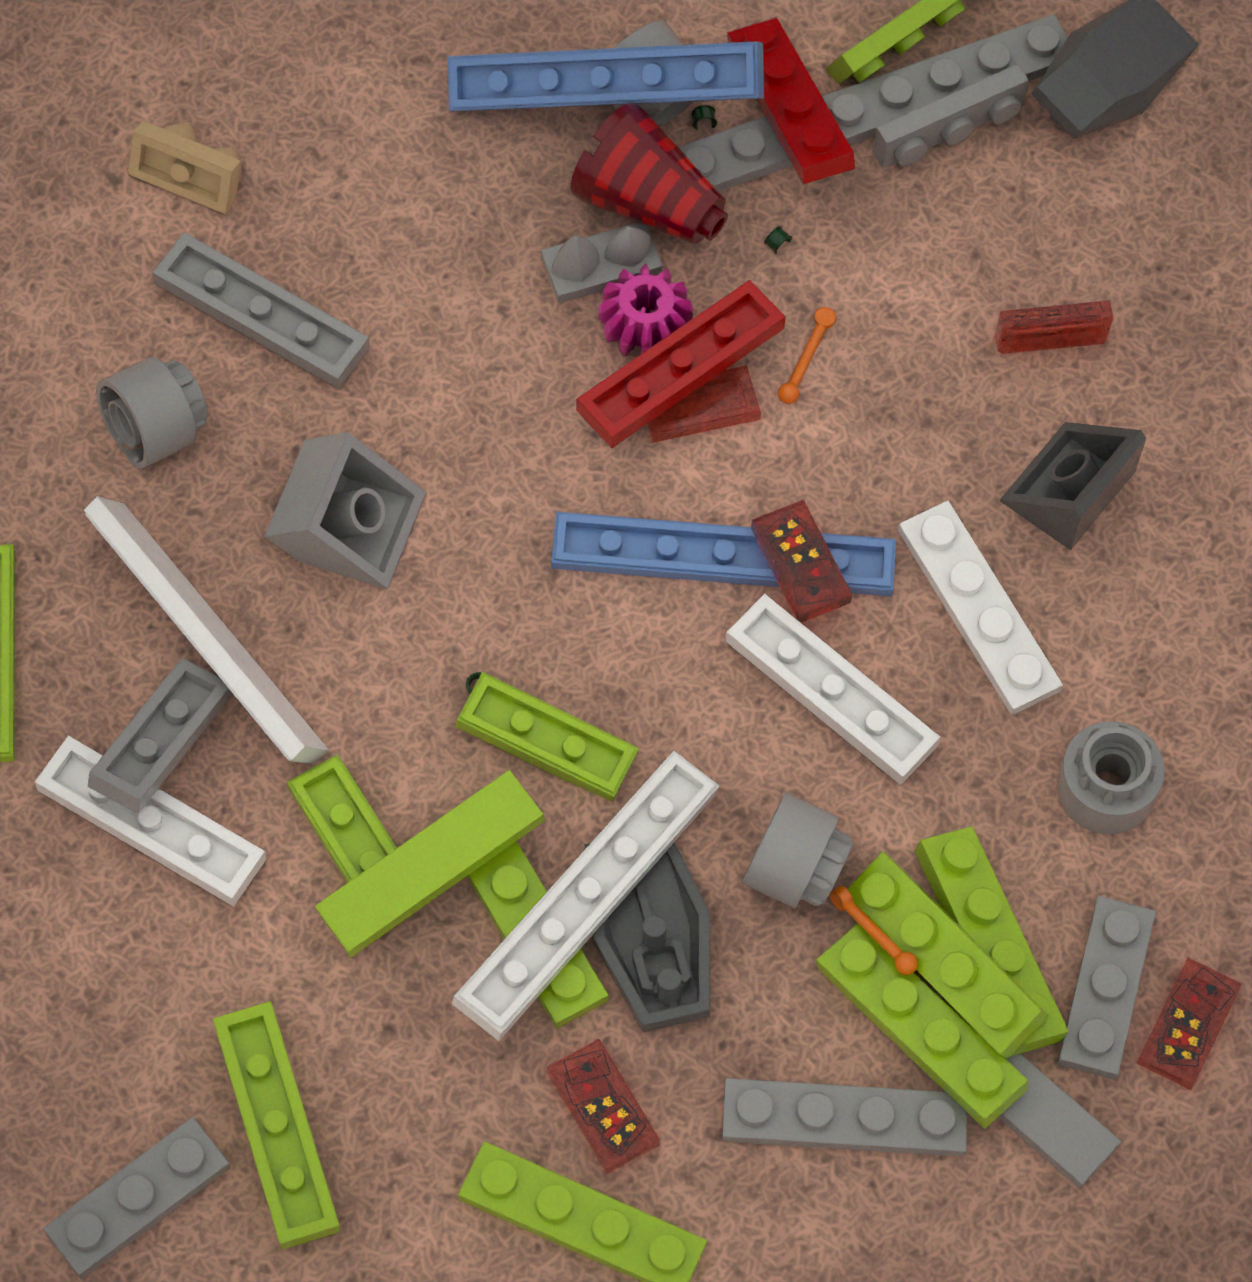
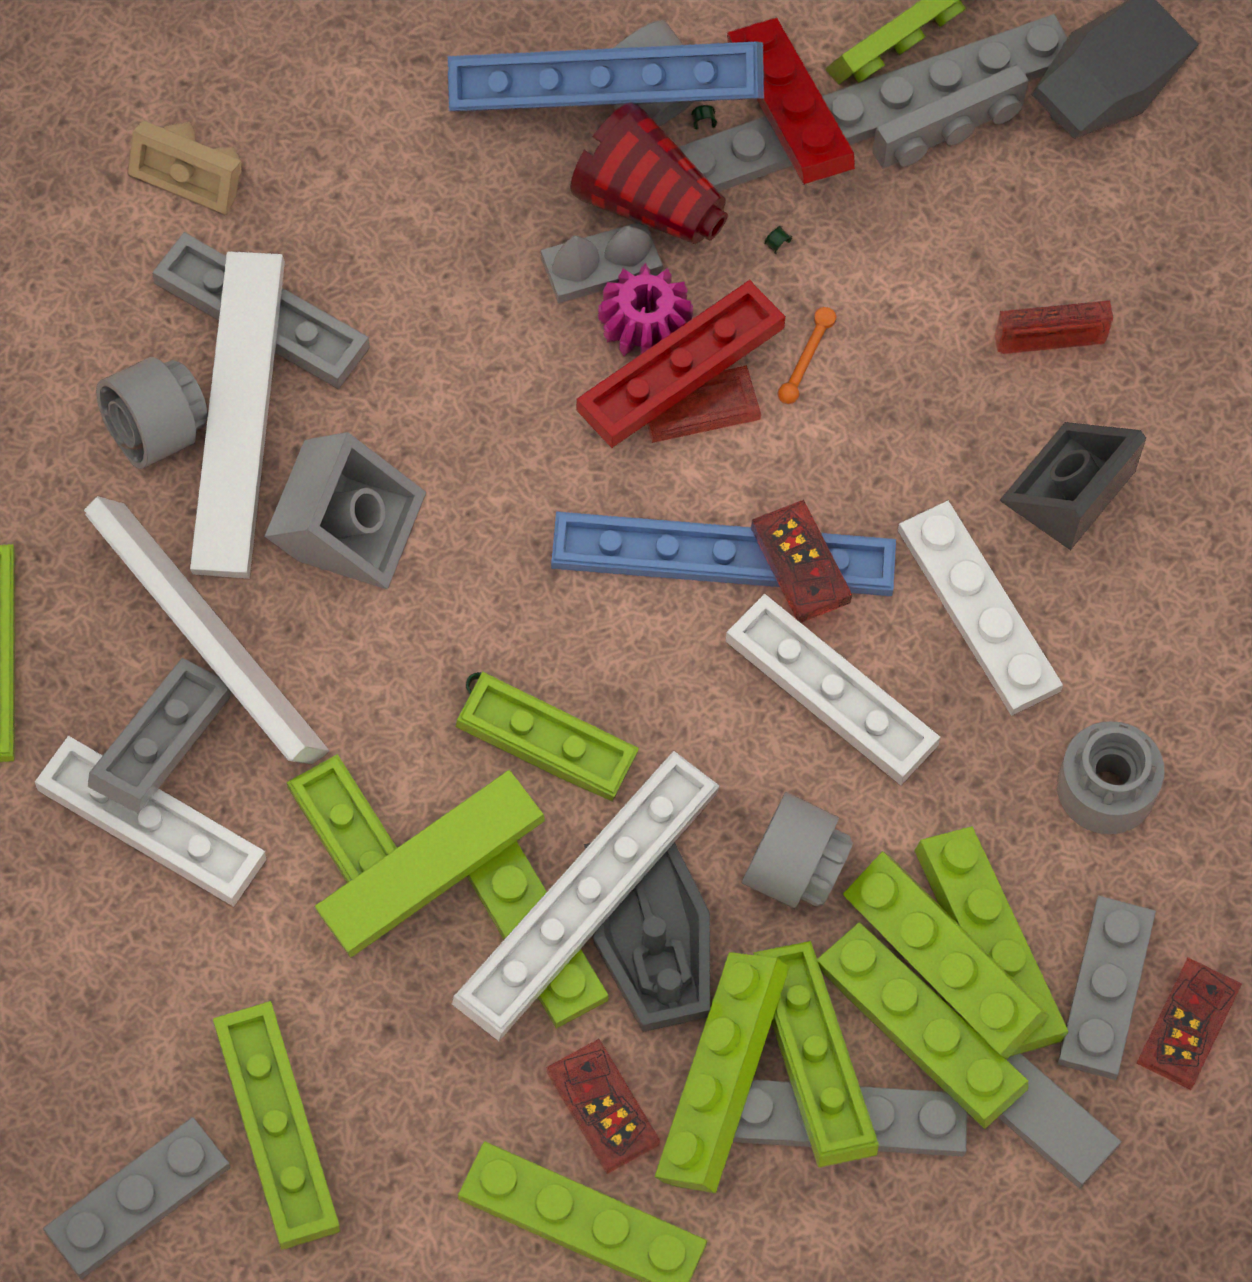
(237, 415): none -> white tile
(722, 1072): none -> lime plate
(819, 1062): none -> lime tile
(905, 962): orange hinge -> none

